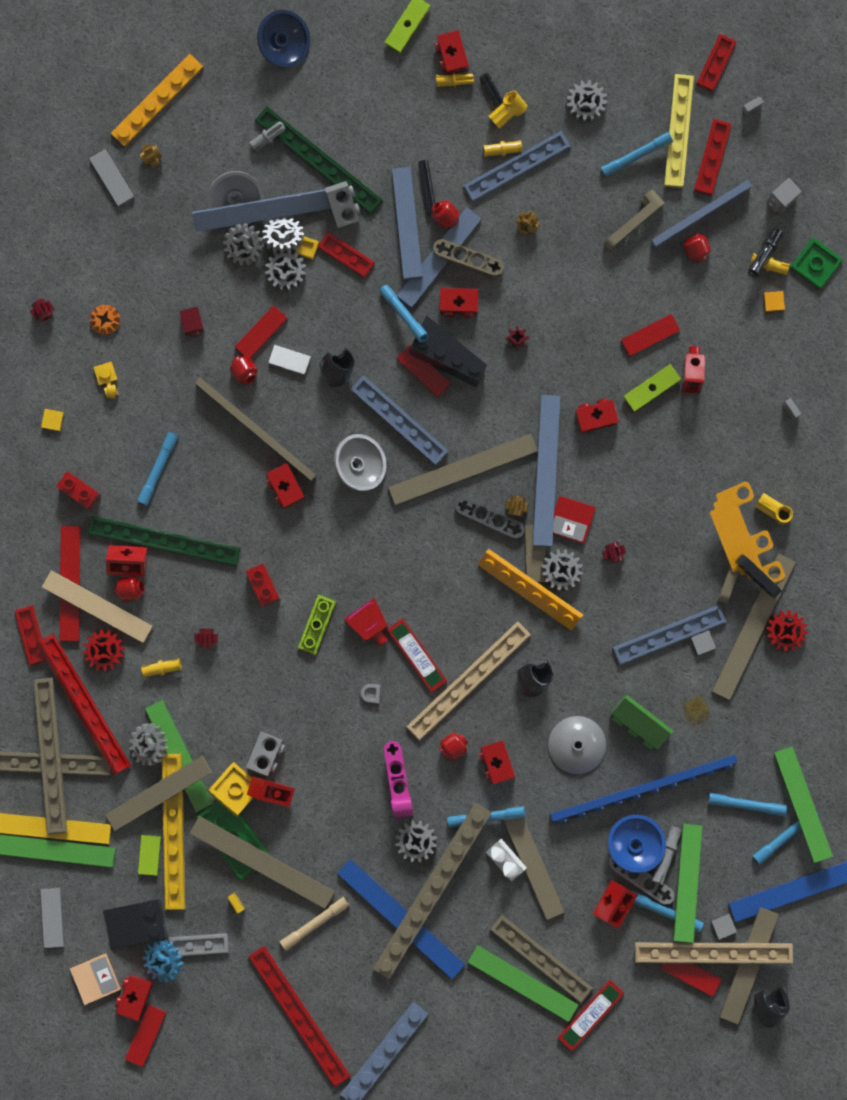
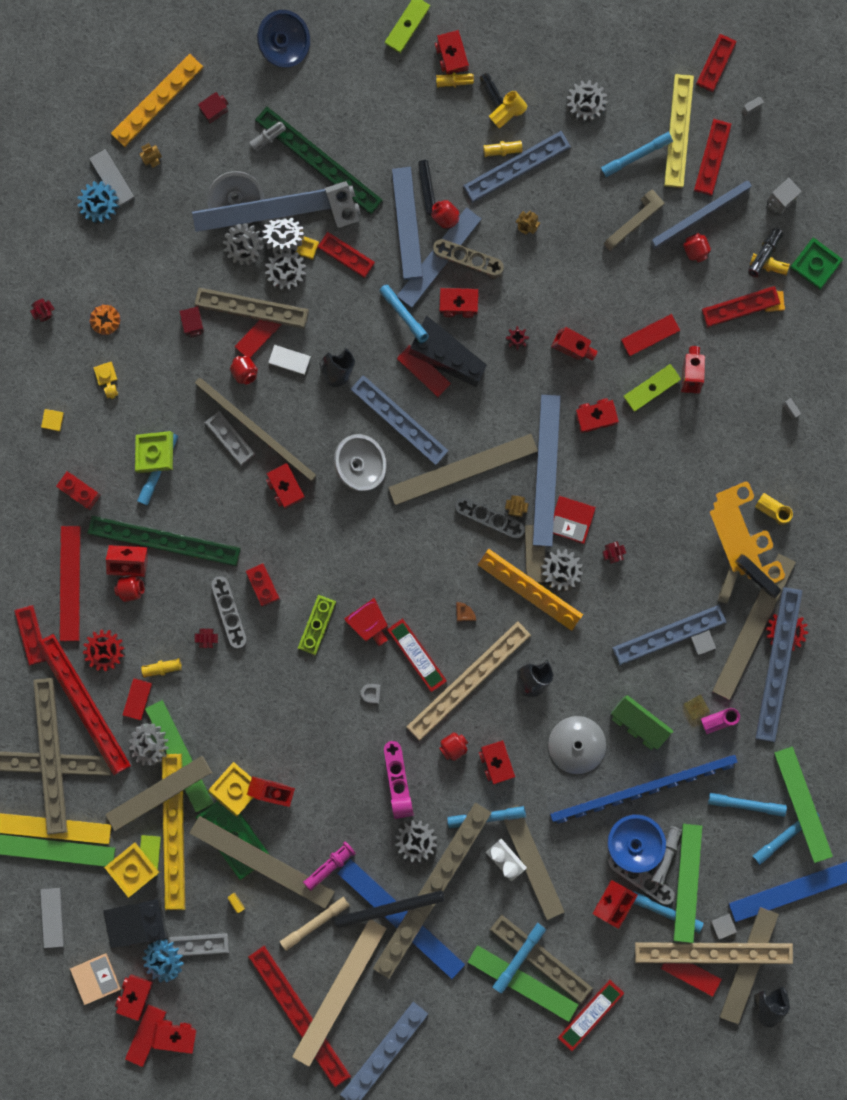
(97, 209): none -> dark azure gear
(97, 606): tan tile -> none
(131, 870): none -> yellow plate
(137, 699): none -> red tile
(154, 452): none -> lime tile
(182, 1043): none -> red brick
(213, 107): none -> dark red brick
(226, 613): none -> light grey beam
(230, 438): none -> light grey tile
(251, 308): none -> dark tan tile
(261, 752): light grey brick -> none
(336, 860): none -> dark pink pin
(339, 992): none -> tan tile
(389, 909): none -> black axle
(464, 612): none -> dark orange tile
(532, 939): none -> dark azure piece
(566, 343): none -> red torso
(718, 720): none -> dark pink piece
(741, 306): none -> red tile
(778, 664): none -> sand blue tile

